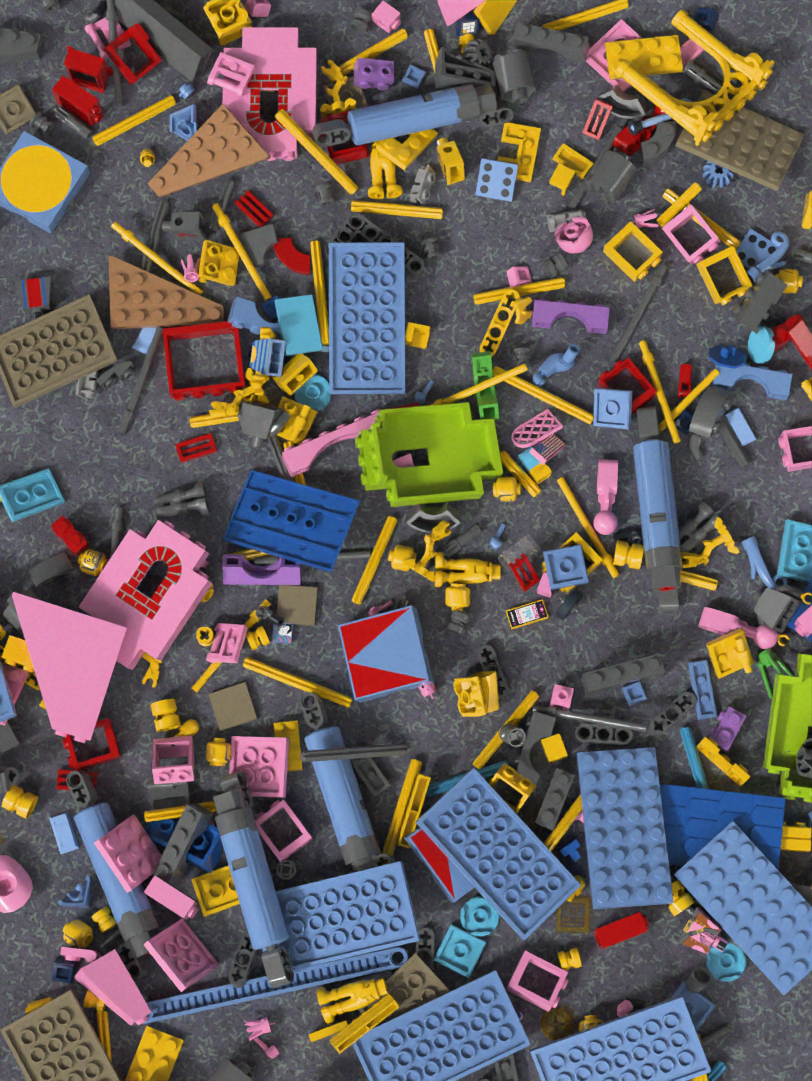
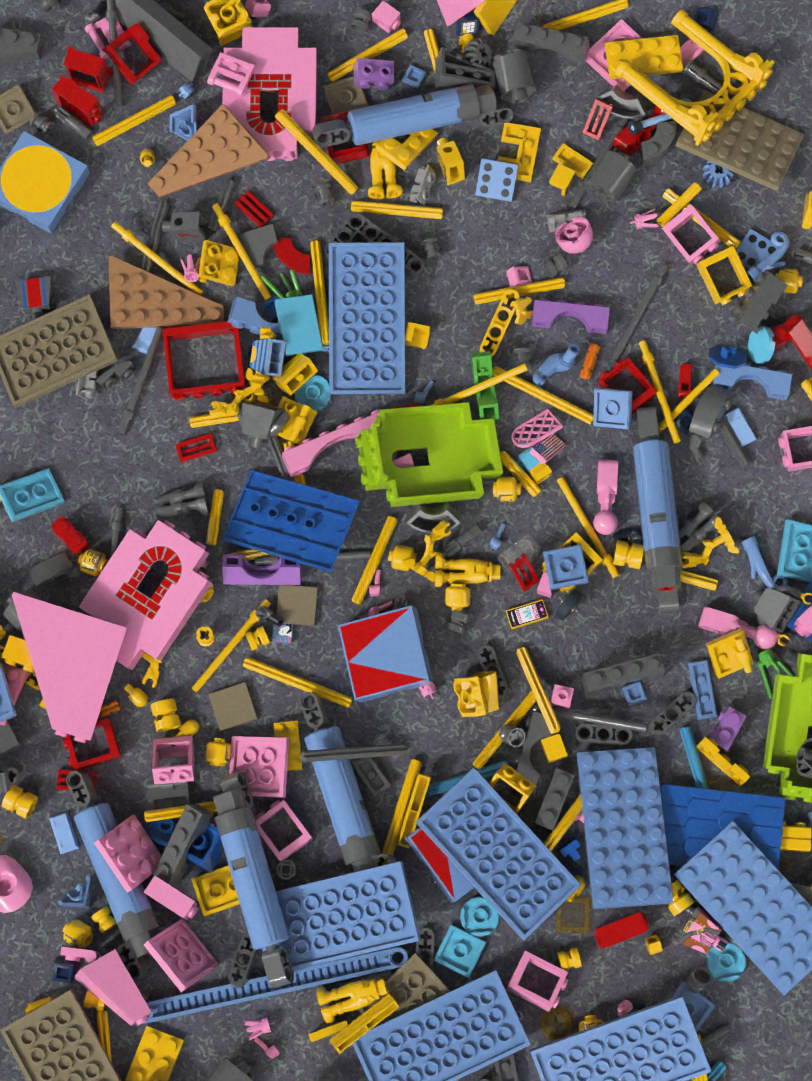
(106, 709): none -> orange axle
(136, 695): none -> yellow cylinder
(215, 515): none -> yellow axle
(231, 644): bright pink plate -> none
(292, 293): none -> bright green plant
(338, 106): yellow piece -> none
(375, 589): none -> bright pink hand
(538, 690): none -> yellow axle
(589, 361): none -> orange axle
(633, 252): yellow window -> none
(653, 944): none -> yellow piece

